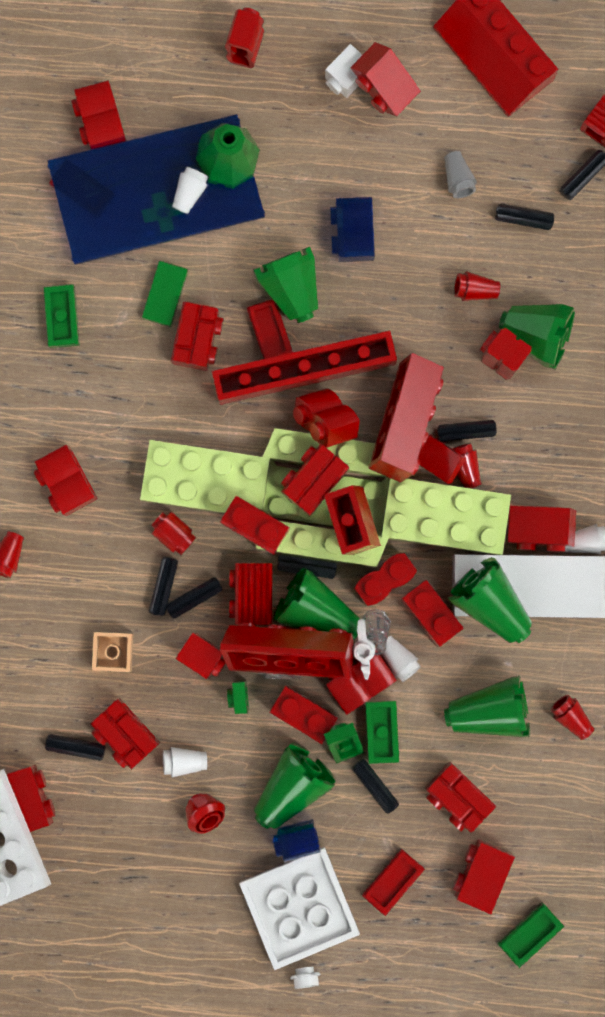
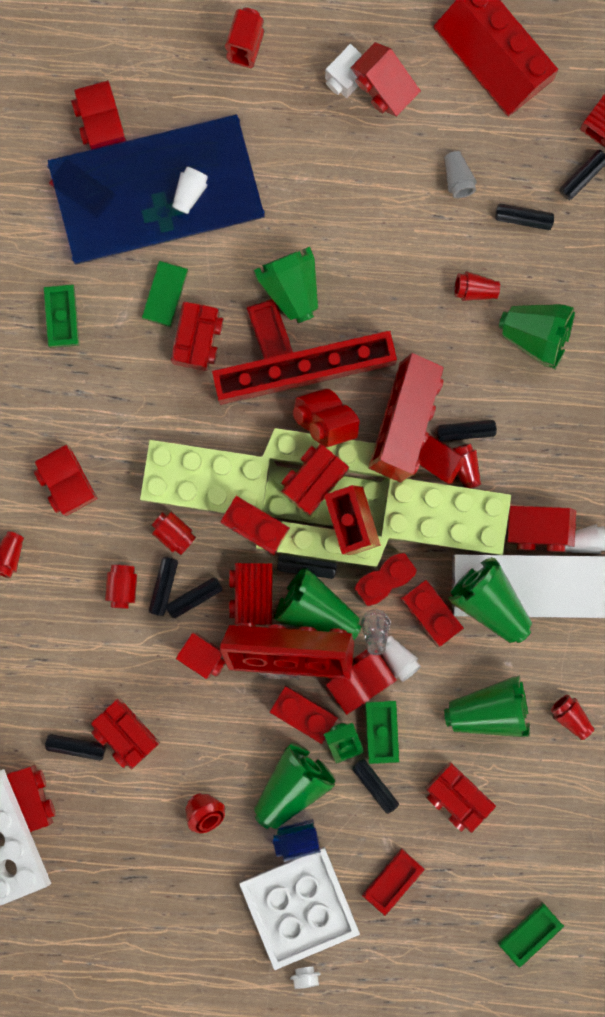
(112, 652): light nougat piece -> none
(121, 586): none -> red brick
(183, 761): white cone -> none
(227, 155): green cone -> none
(238, 697): green plate -> none
(354, 229): clear blue brick -> none
(363, 649): white piece -> none
(483, 876): red brick -> none
(504, 352): red brick -> none

